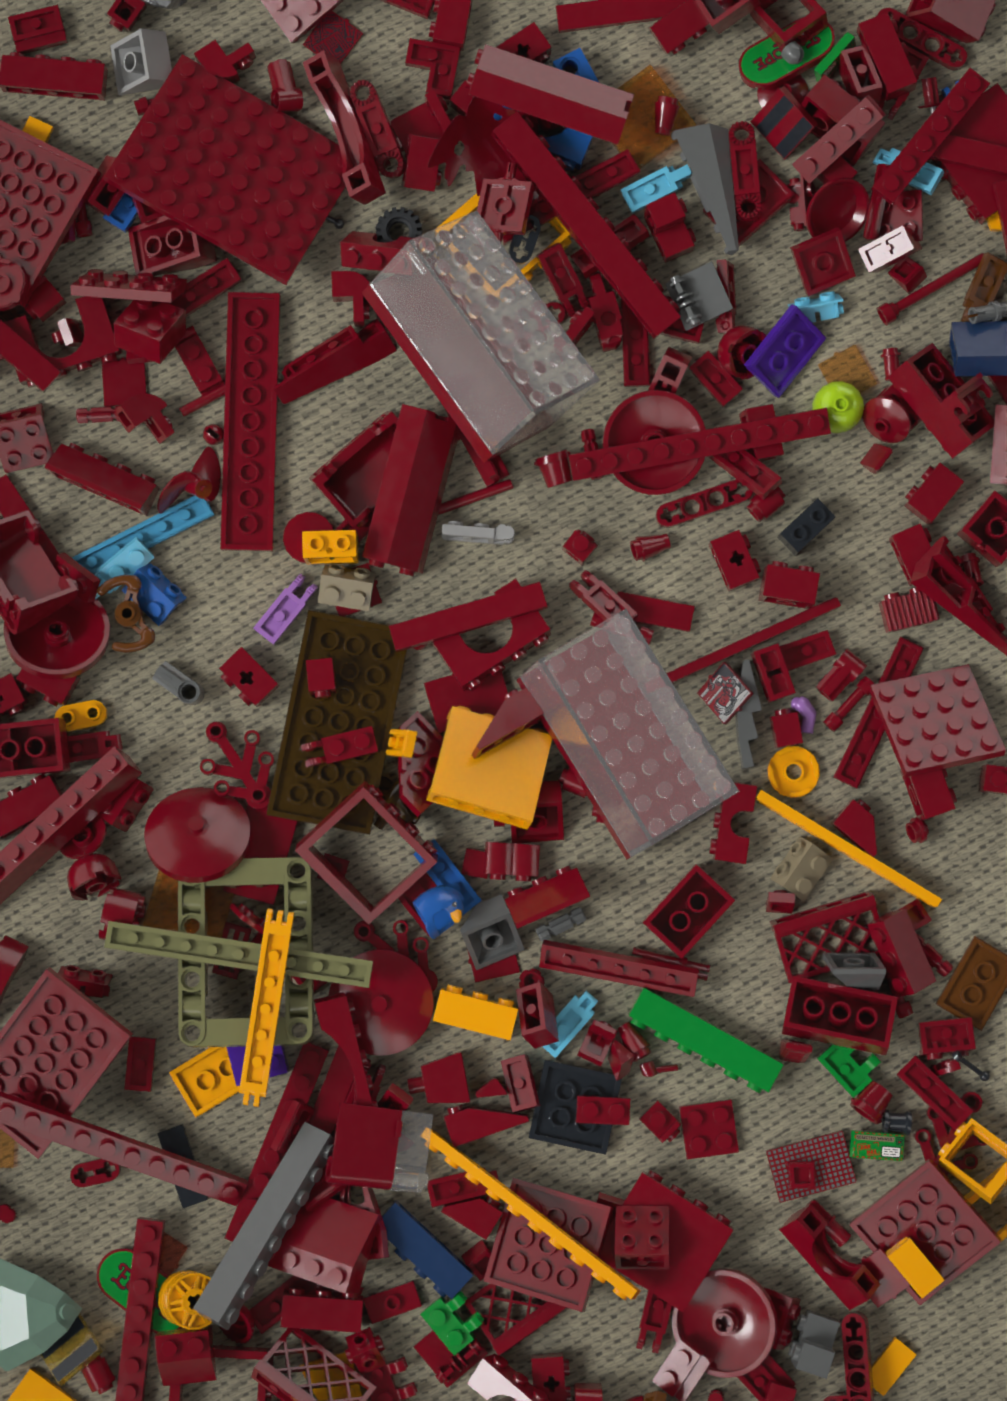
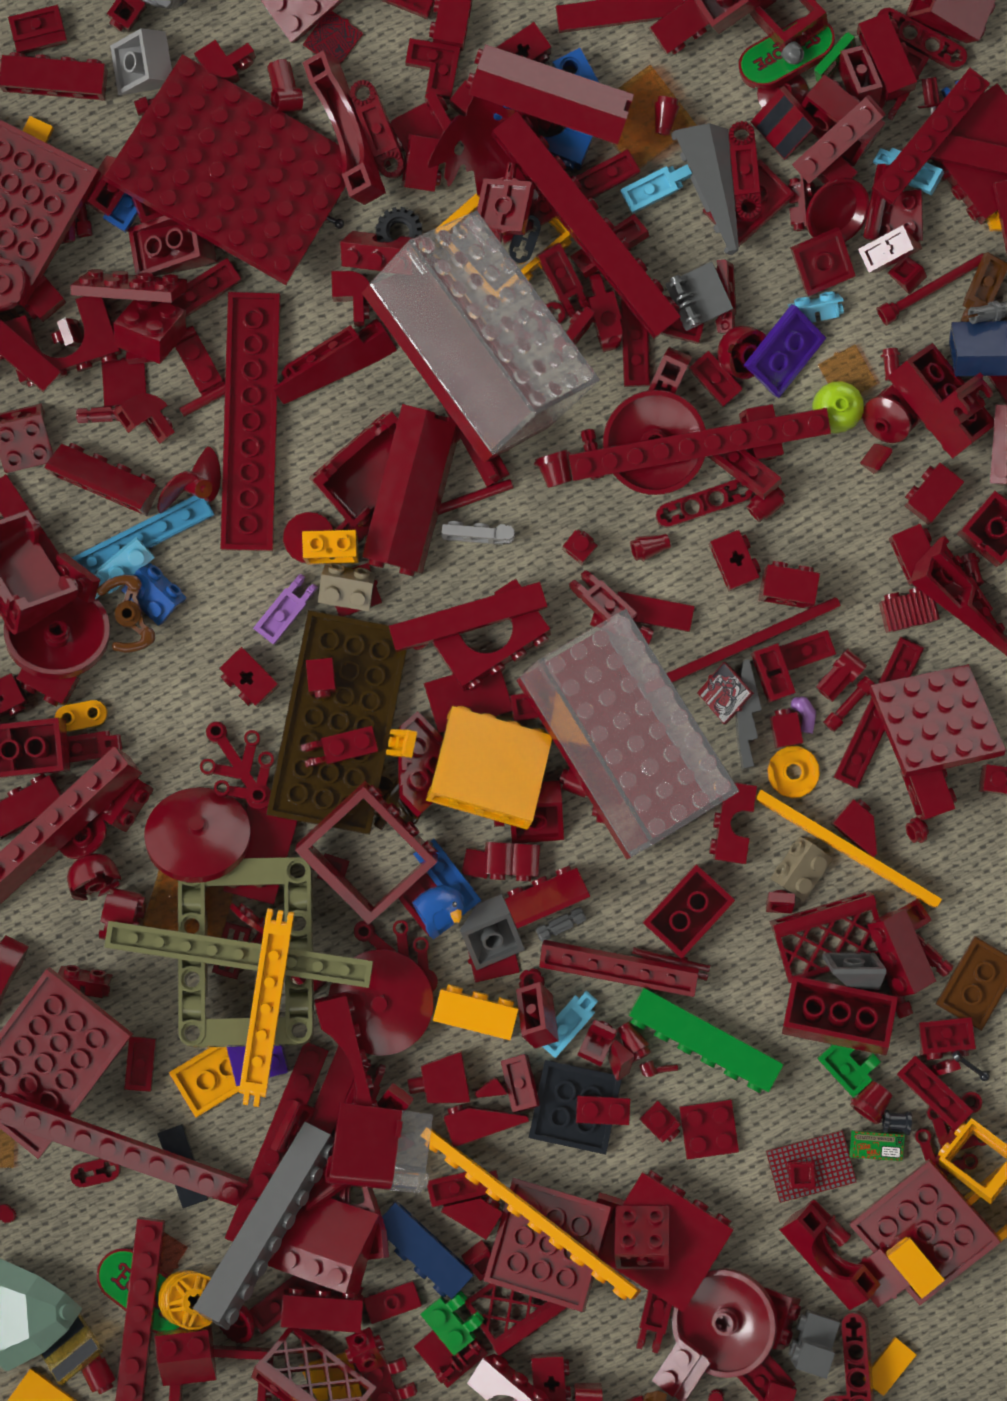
(177, 683): dark grey piece -> none
(209, 438): dark red hinge -> none
(514, 716): dark red slope -> none
(666, 223): dark red brick -> none
(794, 1051): dark red slope -> none
(806, 526): black brick -> none

